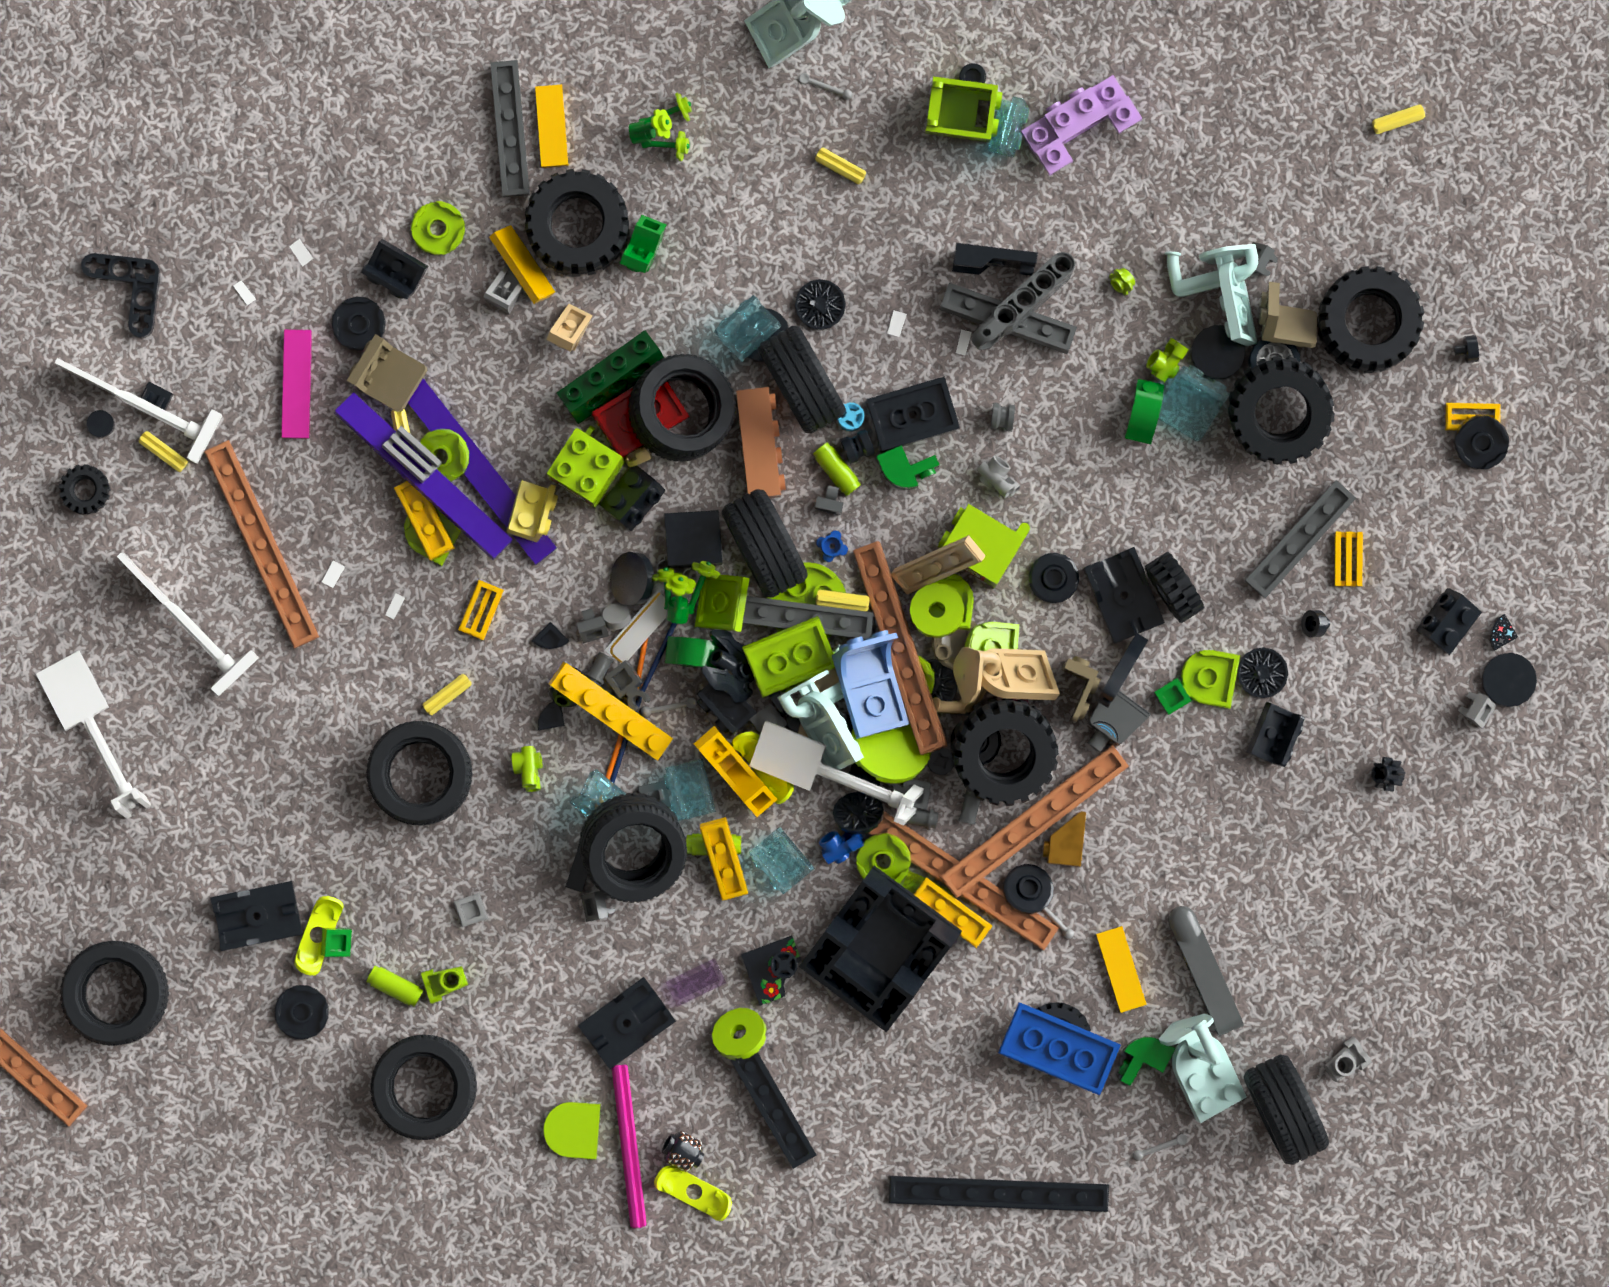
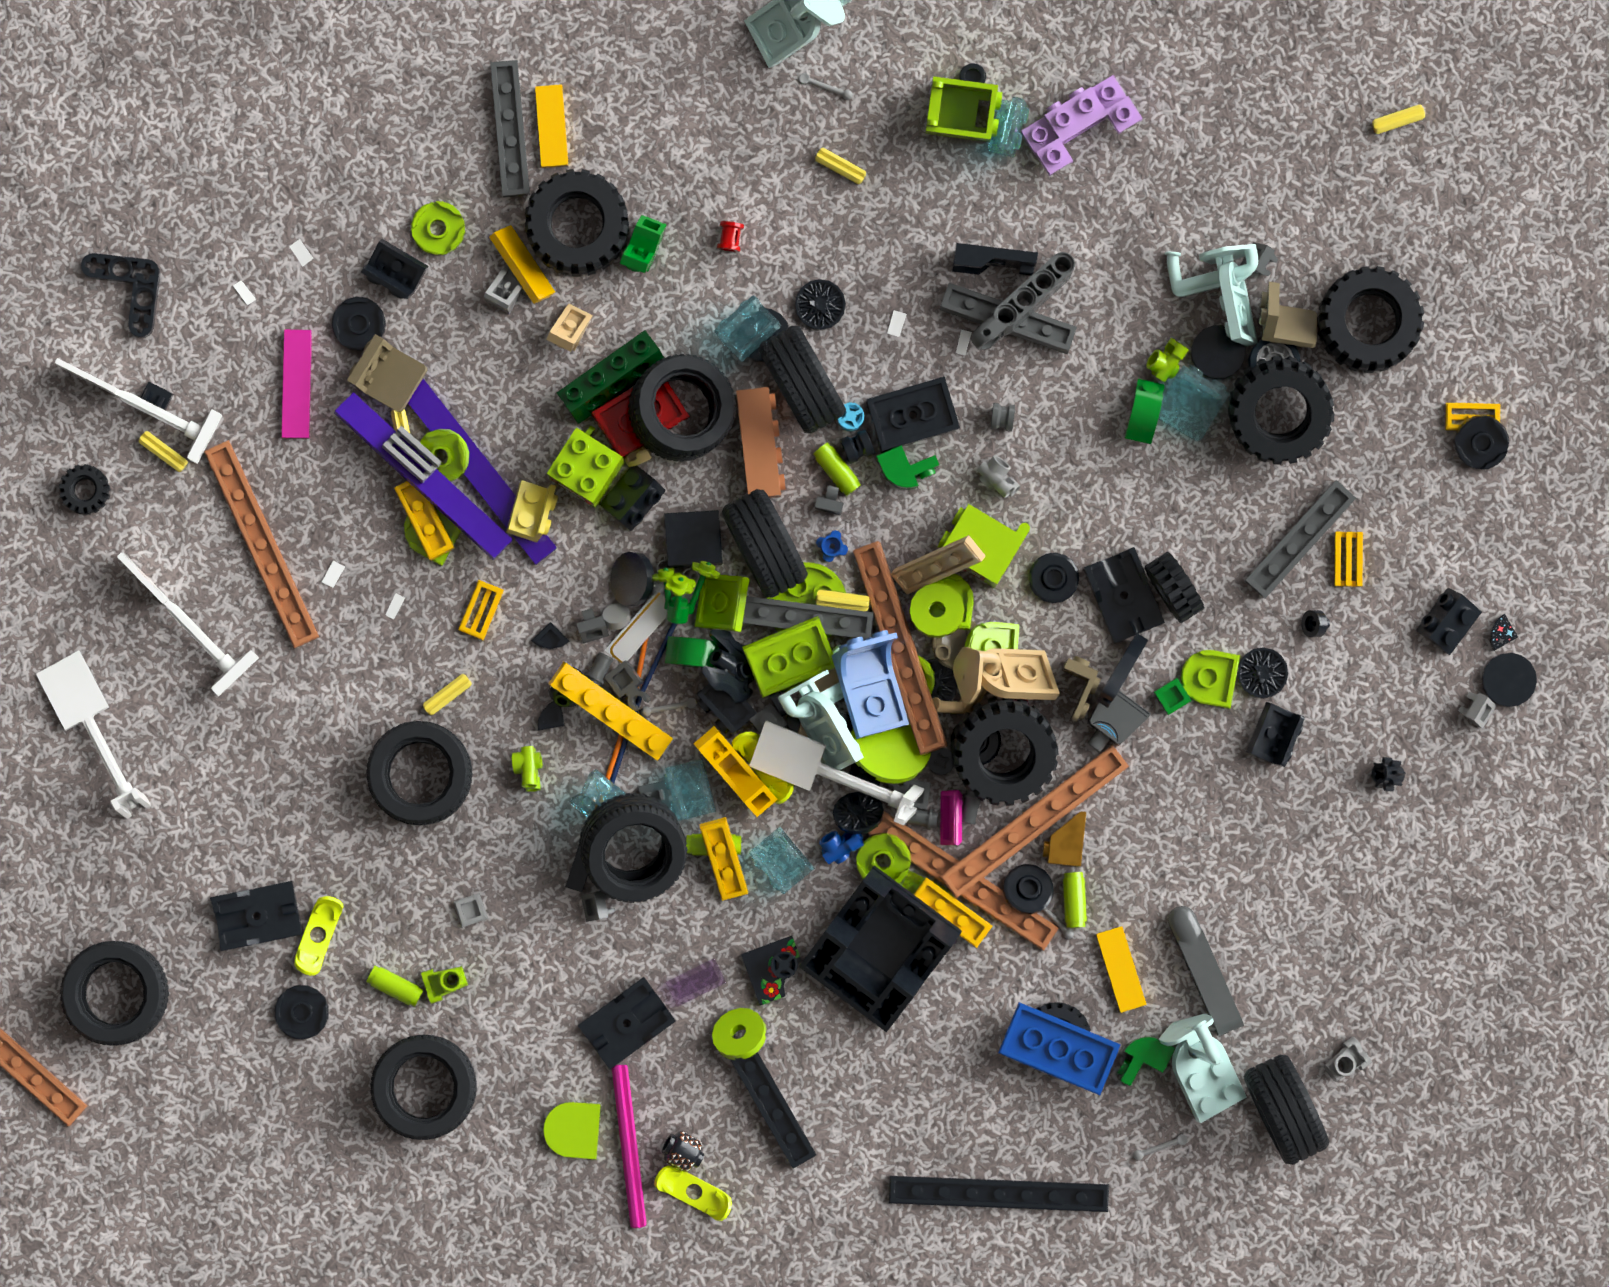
(100, 424): black tile -> none
(336, 942): green plate -> none
(644, 130): plant -> none
(730, 236): none -> red bush
(951, 817): none -> dark pink tile
(1074, 900): none -> lime piece
(1122, 281): lime plate -> none
(1469, 349): black tile -> none

